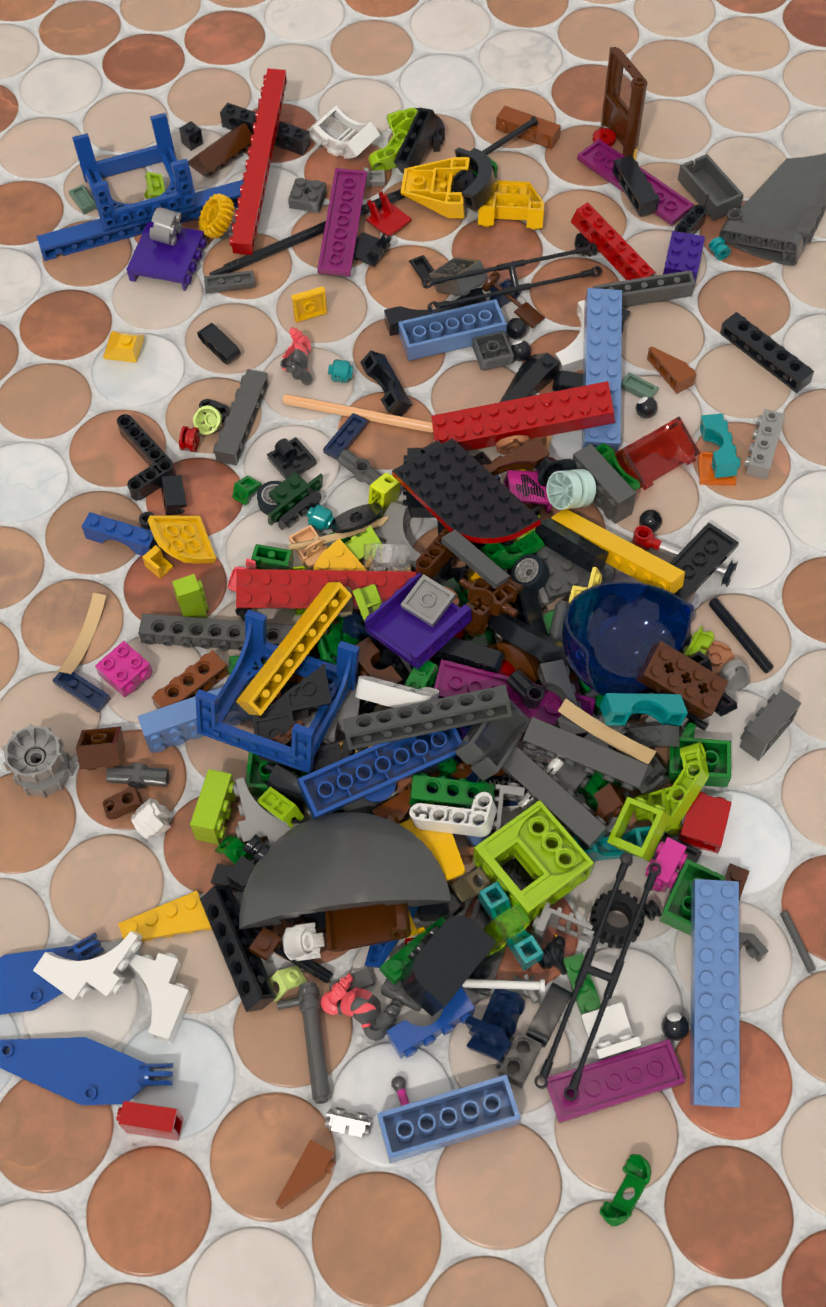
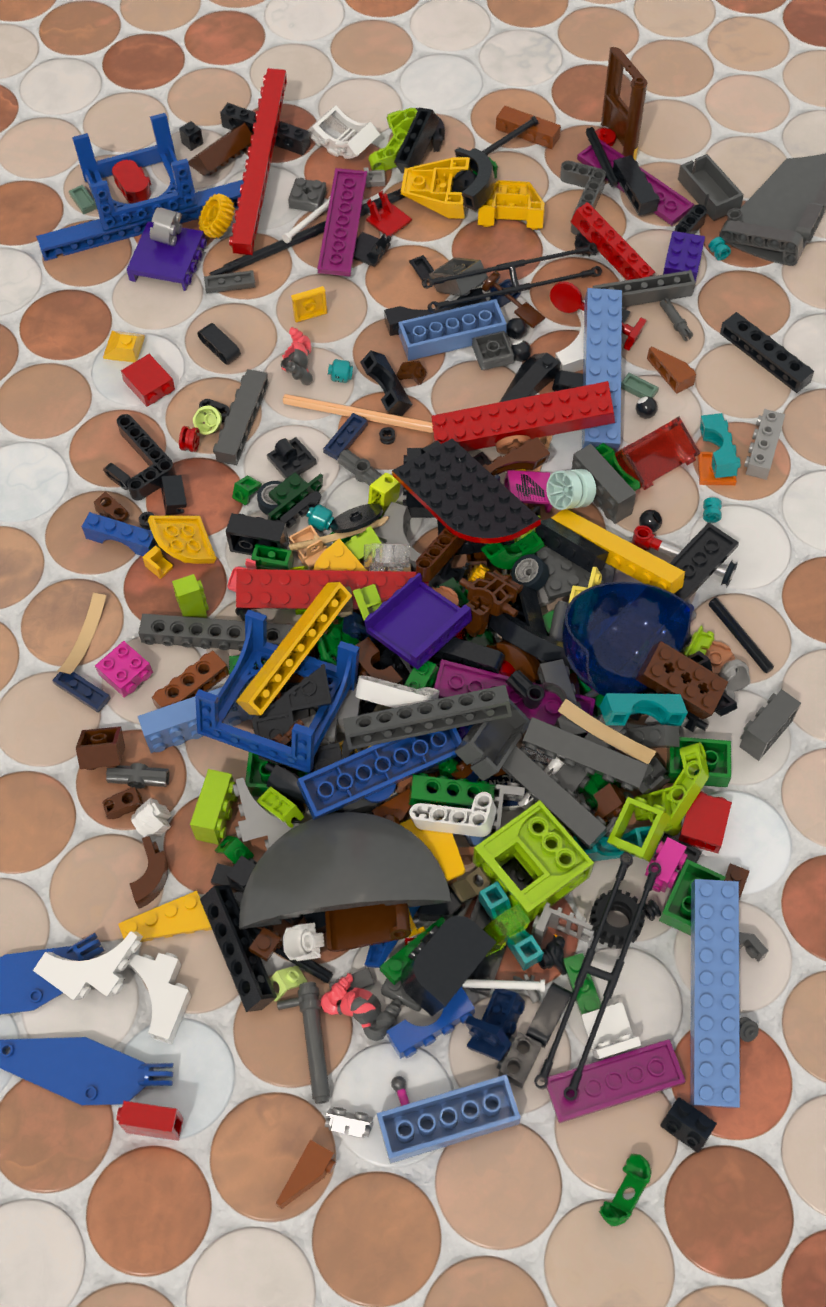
(29, 746): light grey piece -> none
(110, 508): none -> reddish brown leg
(117, 475): none -> black beam
(131, 181): none -> red brick
(148, 380): none -> red brick
(154, 184): lime panel -> none
(155, 877): none -> reddish brown arch
(246, 531): none -> black brick
(256, 848): black wheel -> none
(287, 236): none -> white bar
(387, 431): none -> black bush
(412, 370): none -> reddish brown bracket
(428, 600): light grey plate -> none
(475, 559): dark grey tile -> none
(549, 466): black piece -> none
(568, 299): none -> red piece
(587, 177): none -> dark grey beam
(601, 156): none -> black axle
(675, 1026): black piece -> none
(679, 324): none -> dark grey pin
(688, 1124): none -> black bracket
(689, 731): green tile -> none
(712, 510): none -> teal wheel
(748, 1029): none -> dark grey wheel
(797, 941): dark grey bar -> none

